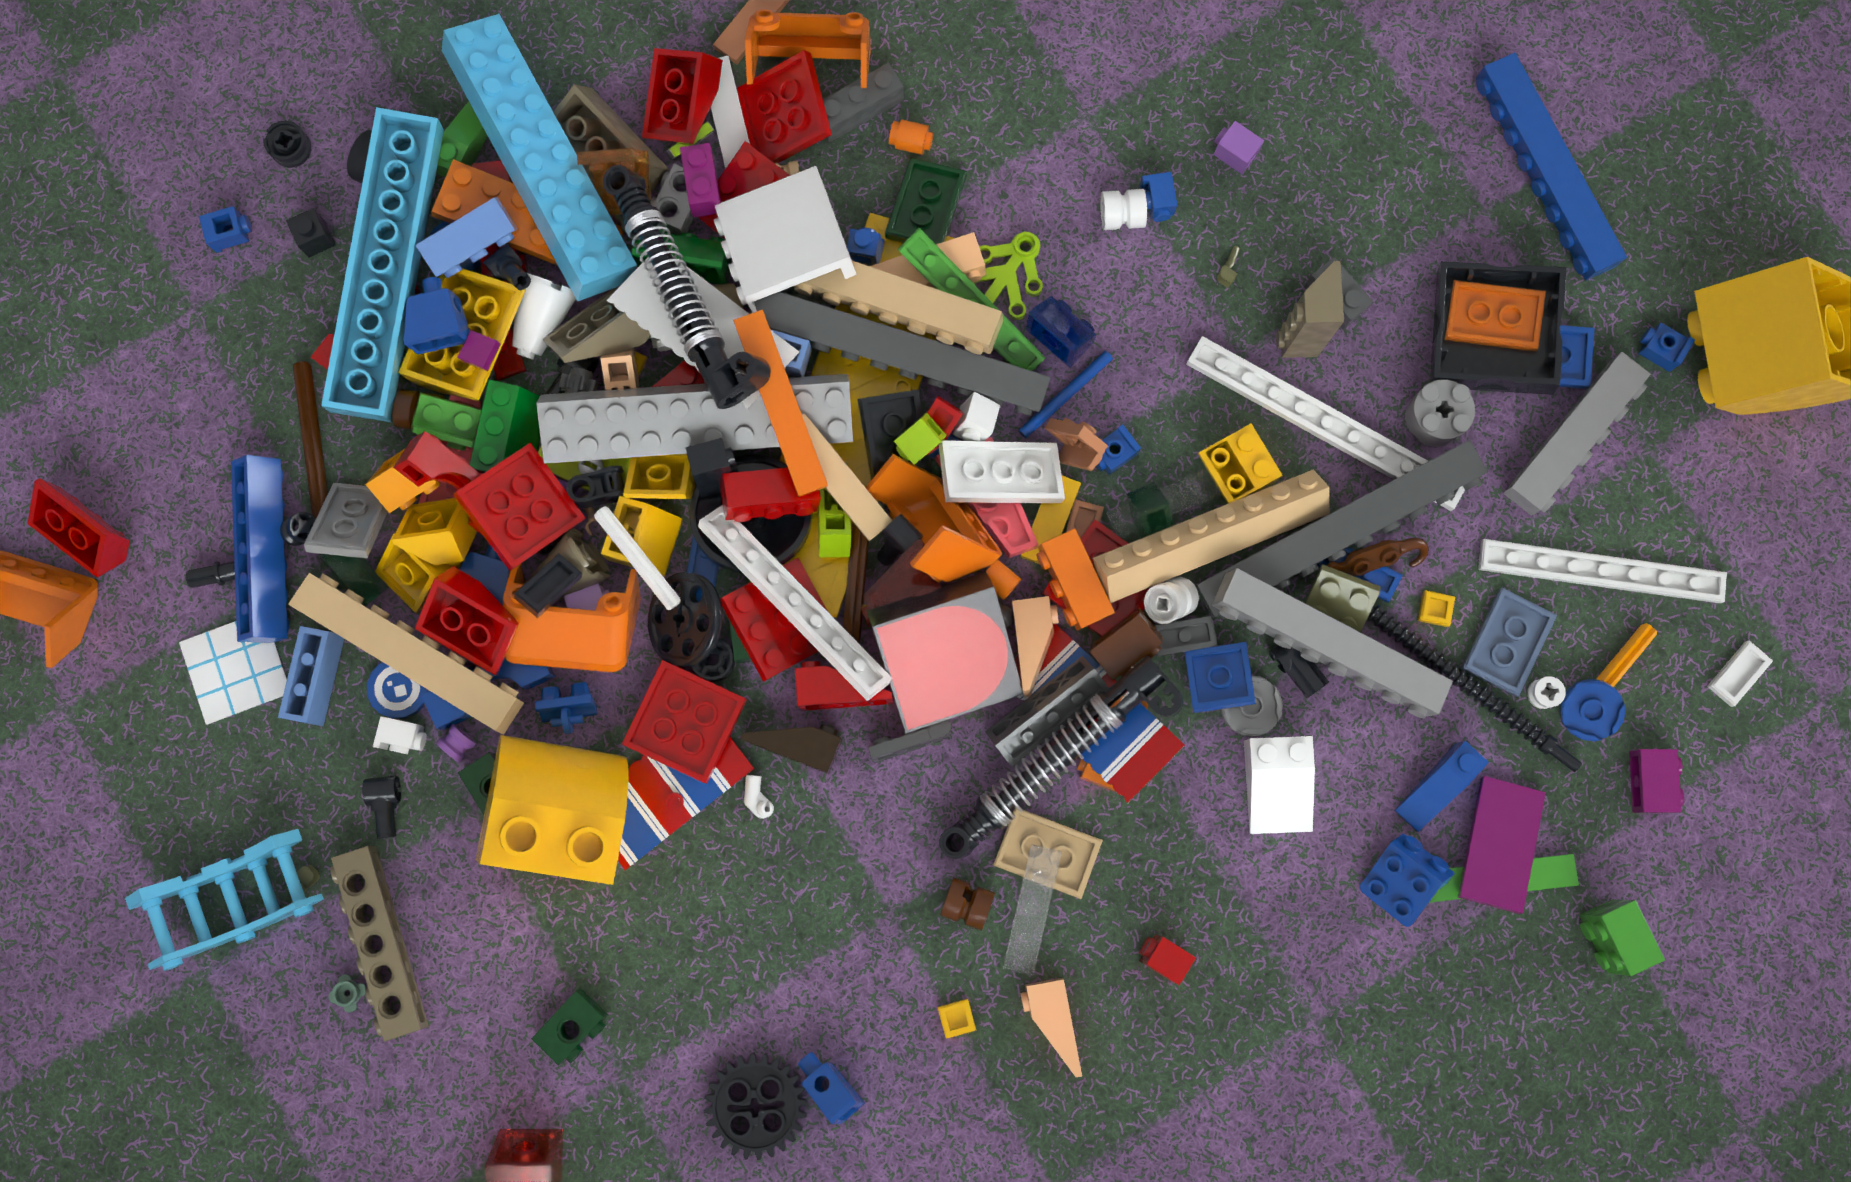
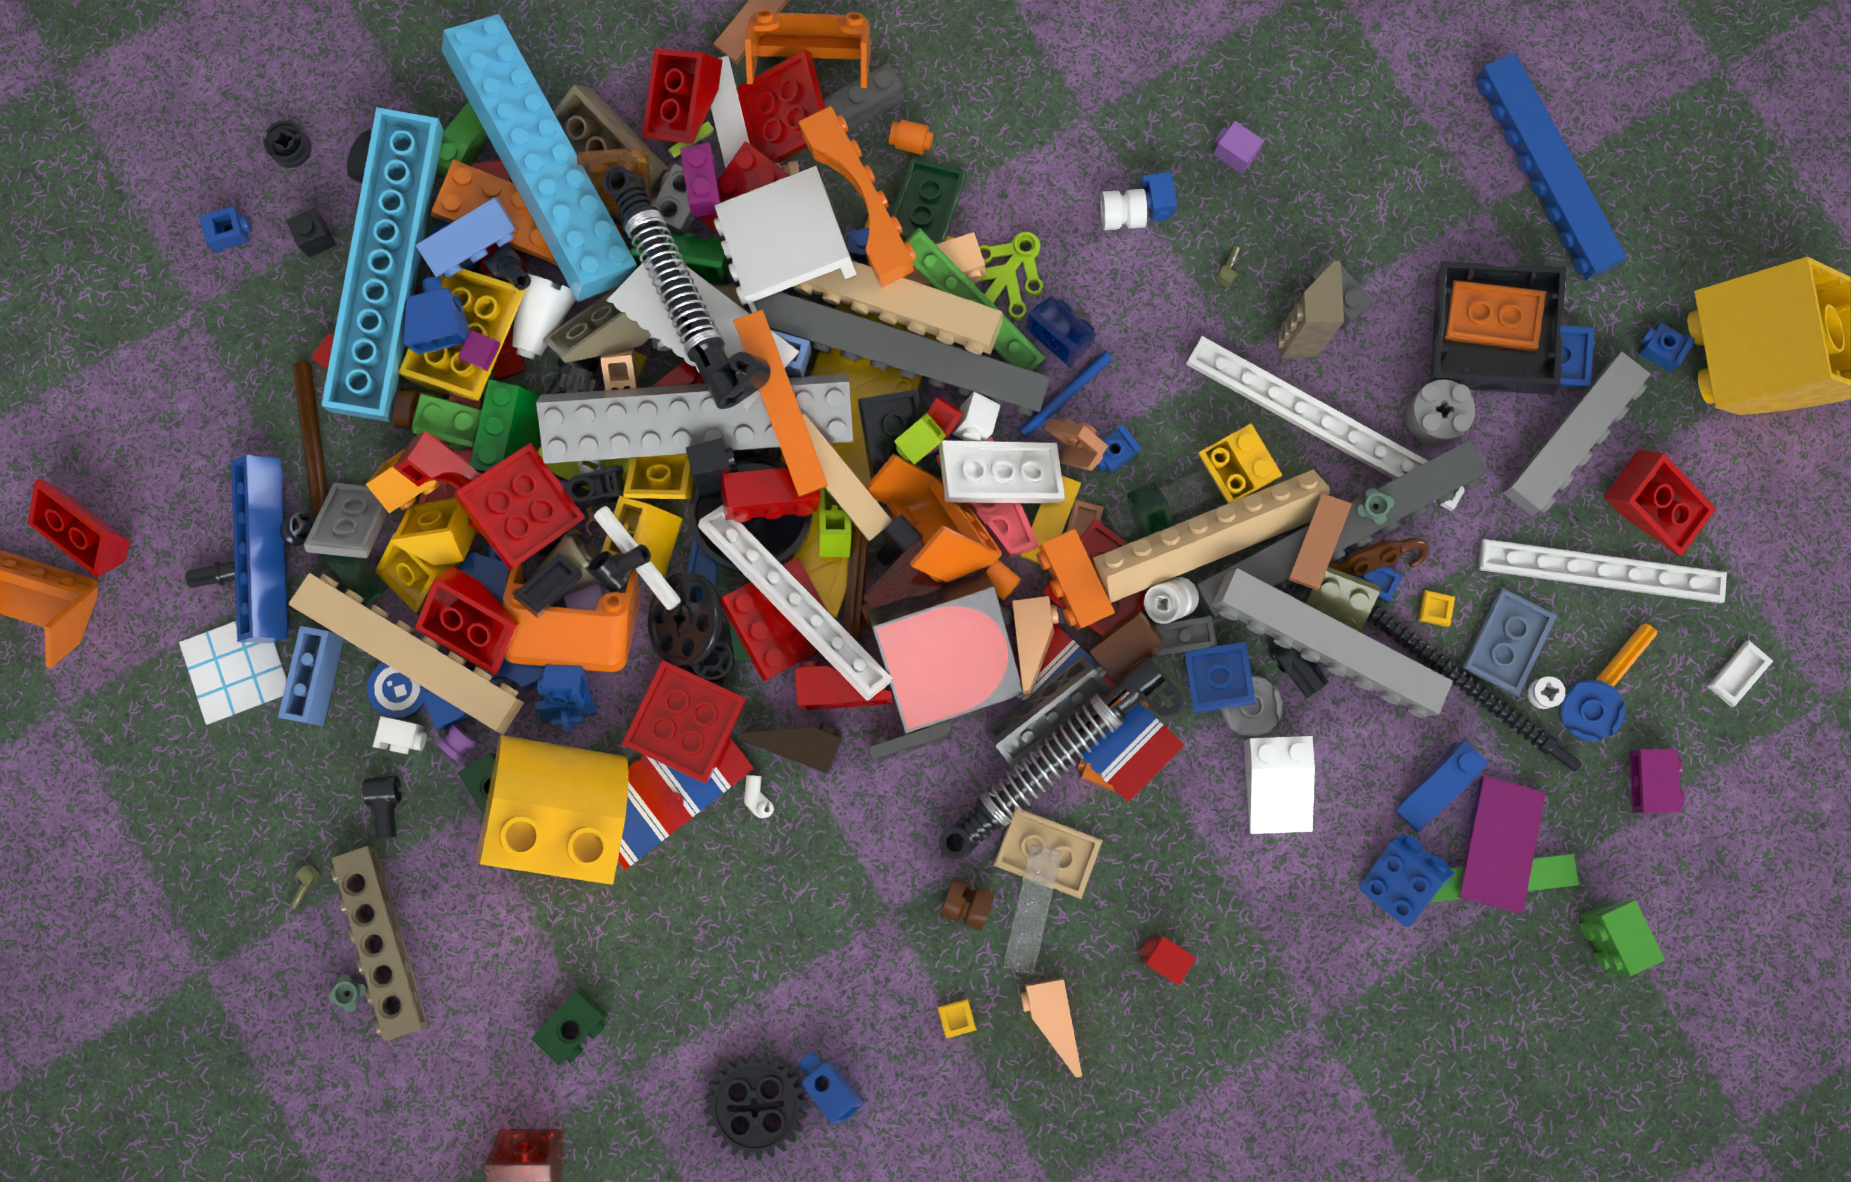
(223, 873): medium azure fence -> none
(564, 684): none -> blue brick
(616, 569): none -> black pin
(829, 144): none -> orange arch
(1320, 541): none -> nougat tile
(1384, 504): none -> sand green plate
(1660, 500): none -> red slope

